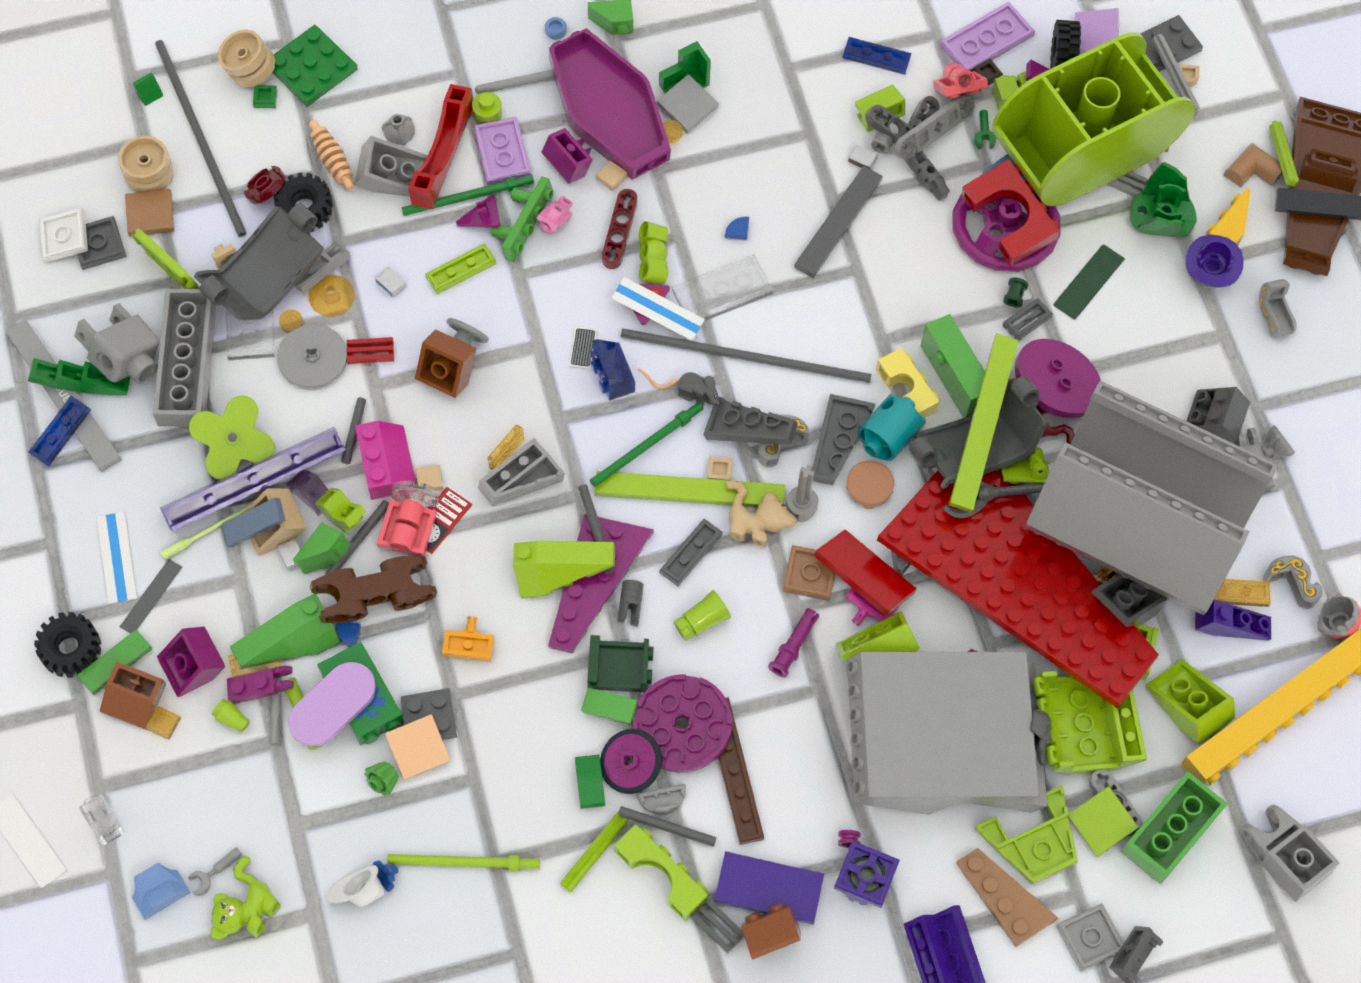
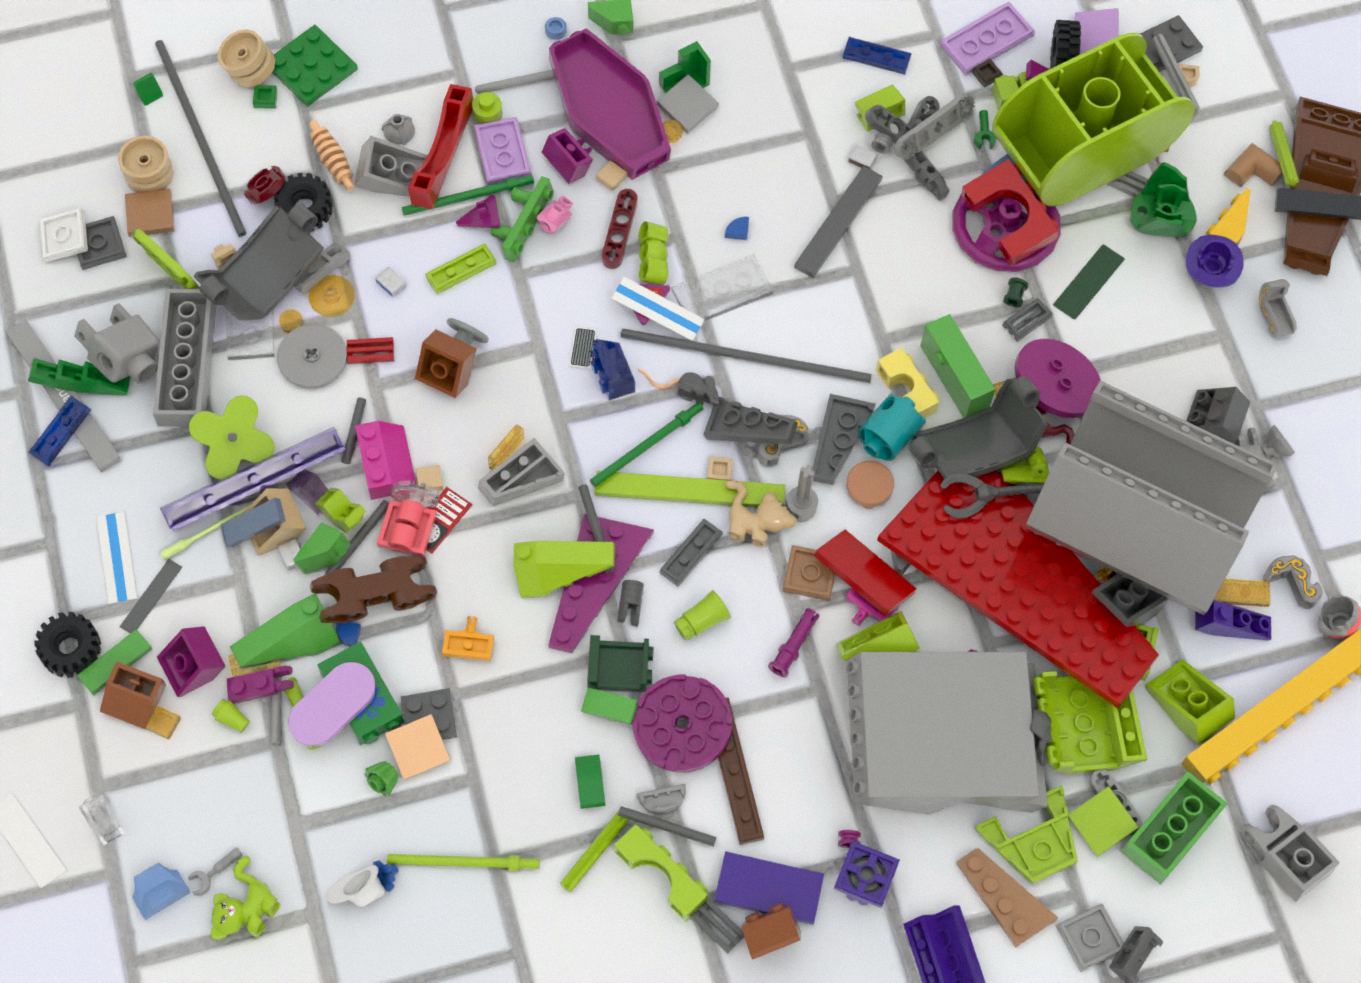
(645, 766): magenta wheel -> none
(959, 80): coral plate -> none
(983, 423): lime tile -> none

